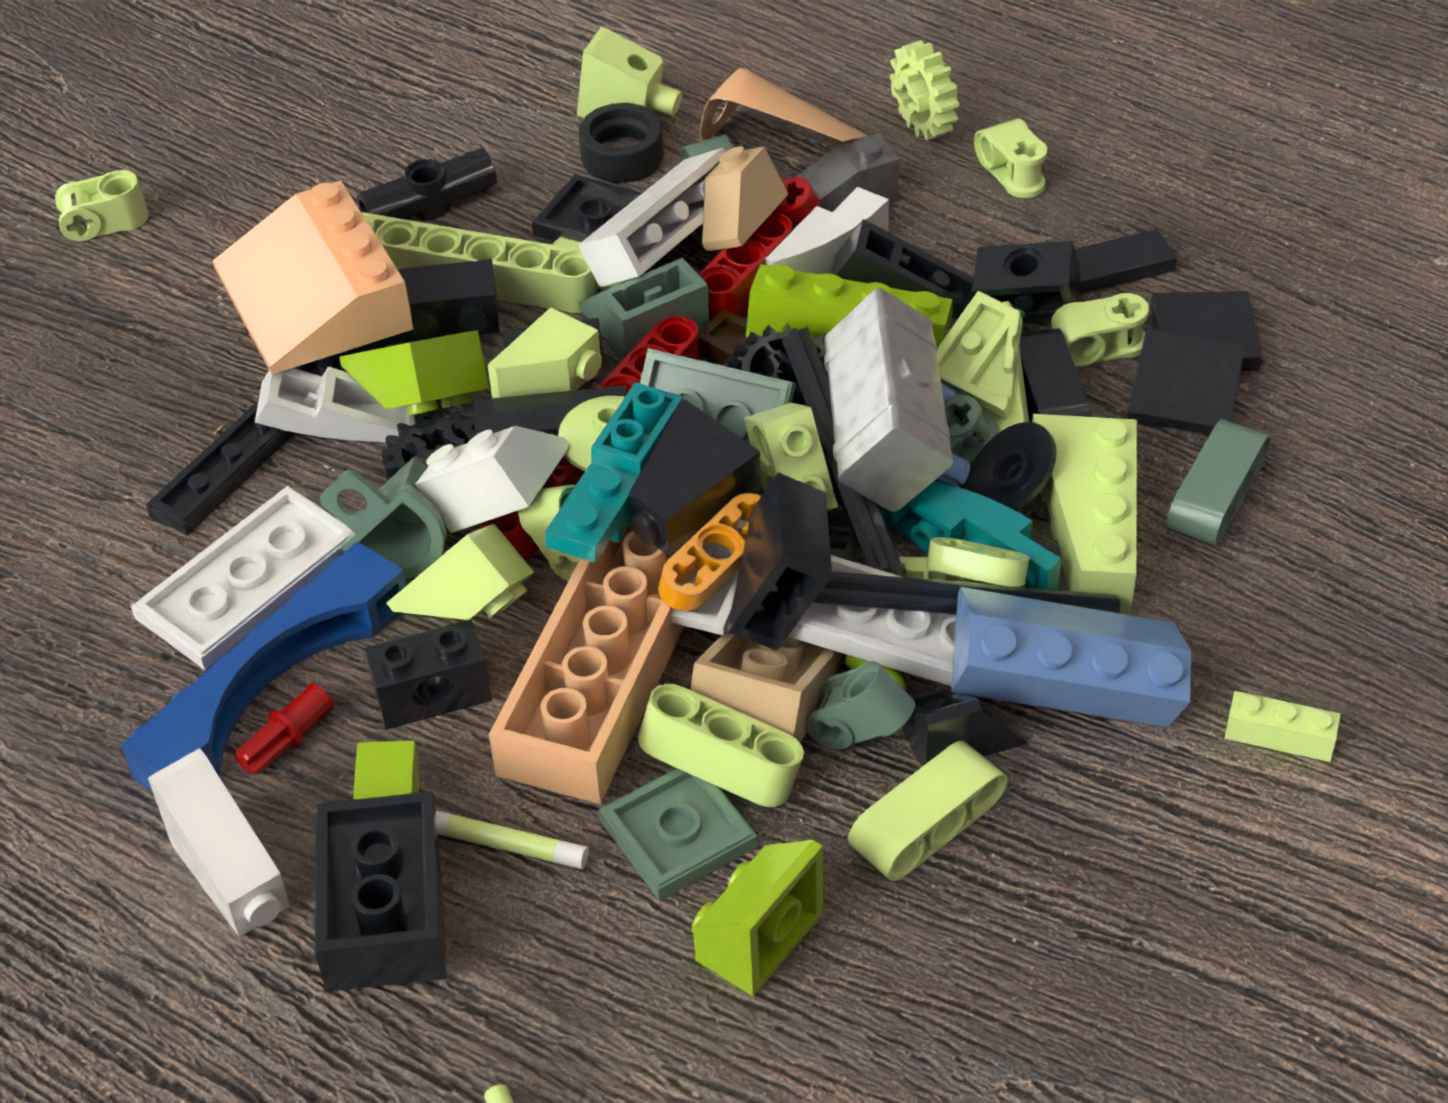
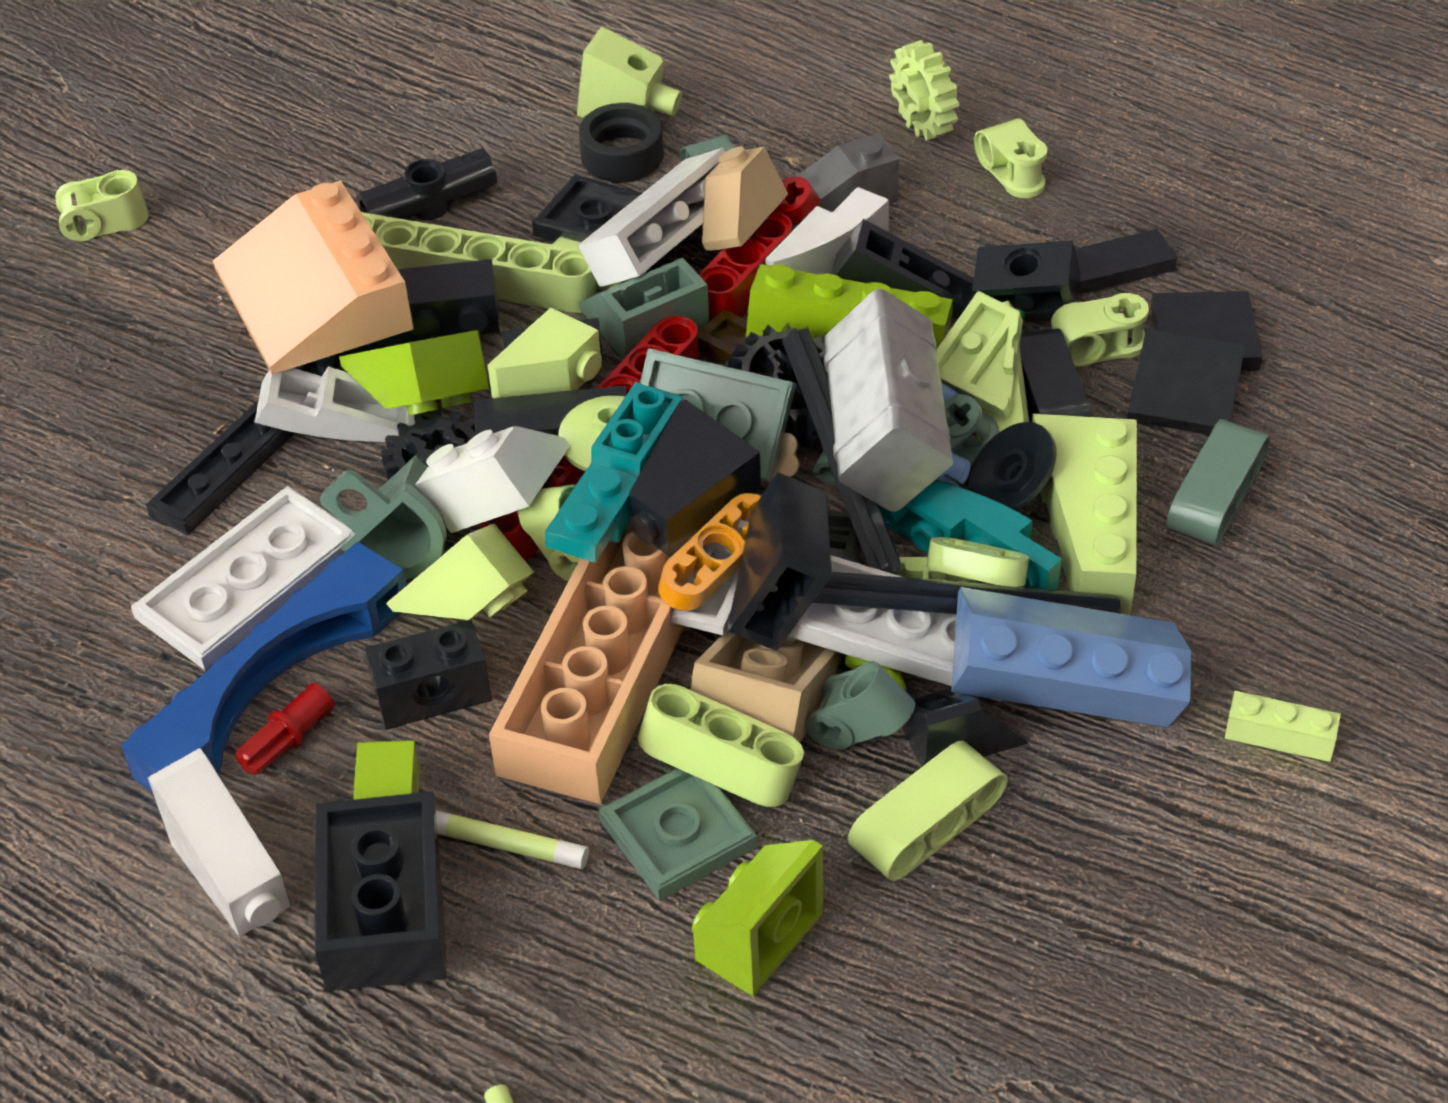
(757, 93): light nougat piece -> none
(790, 446): yellowish green brick -> none

